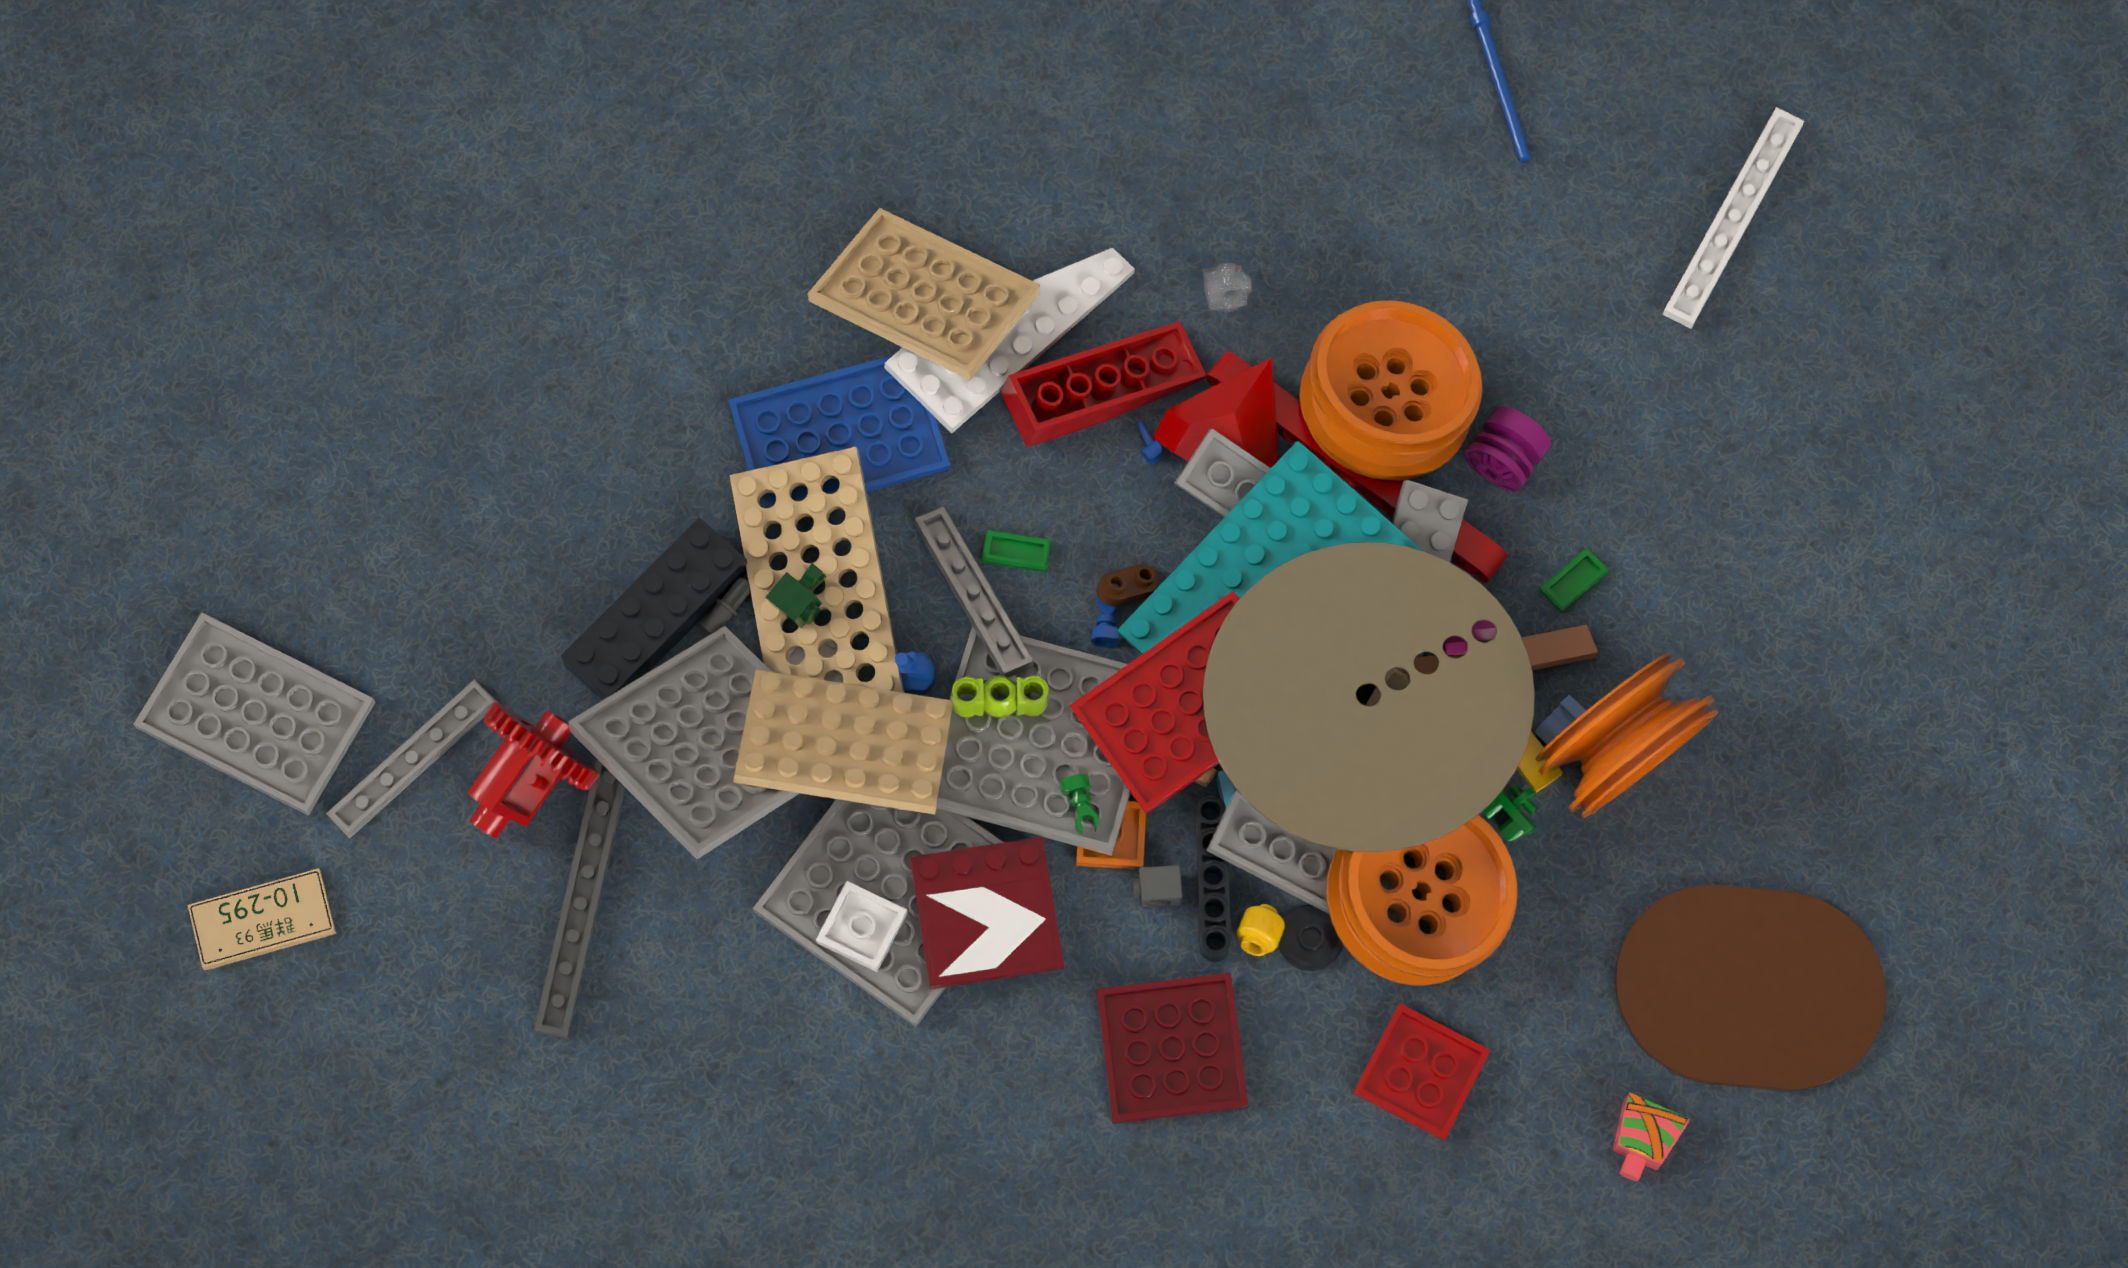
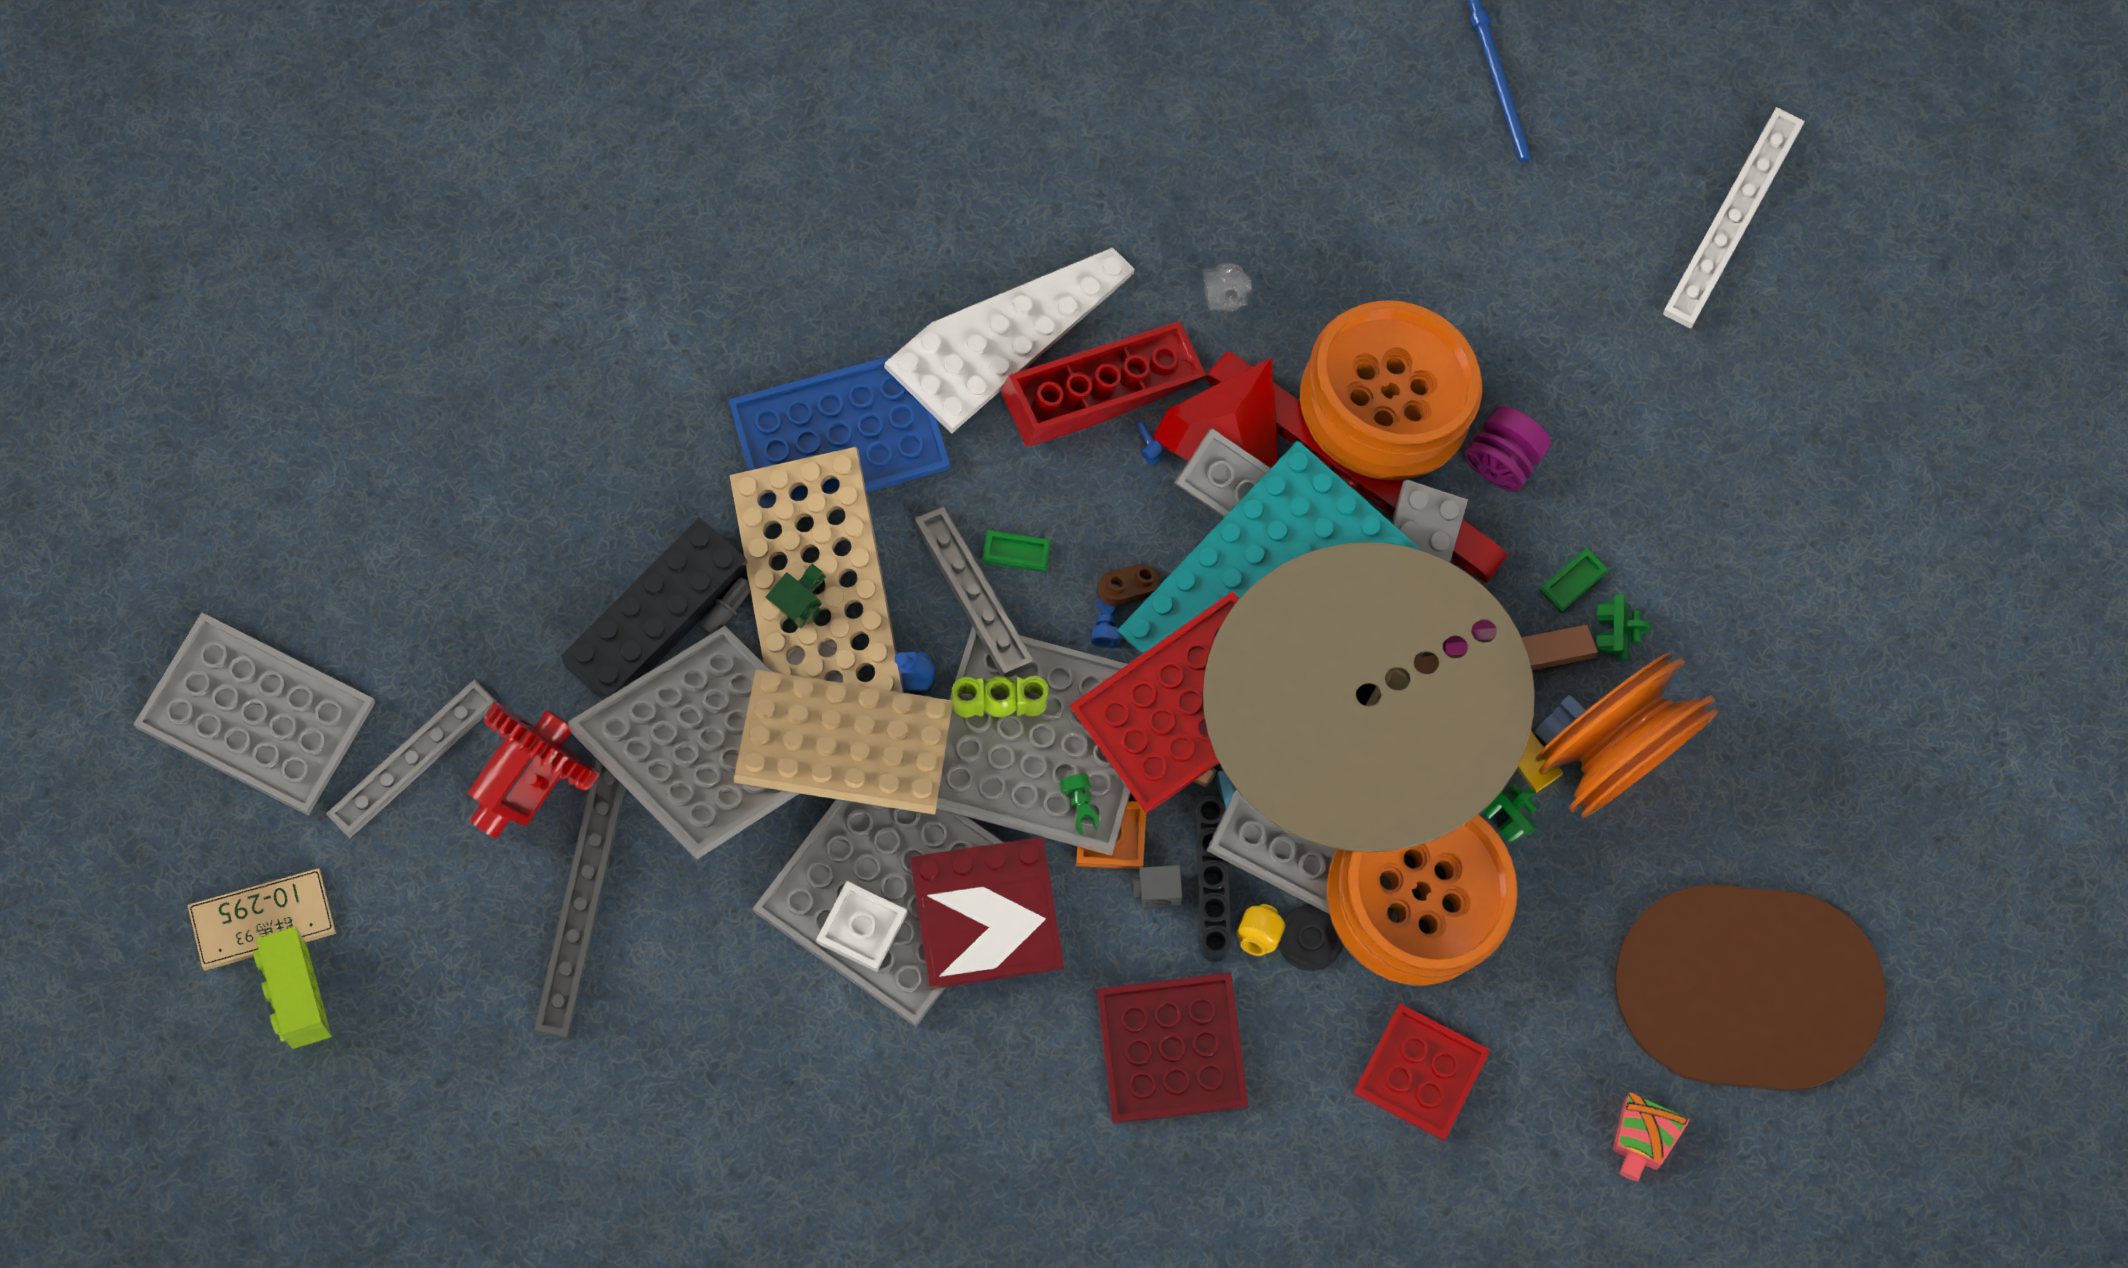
(291, 988): none -> lime brick
(924, 293): tan plate -> none
(1618, 613): none -> green hips

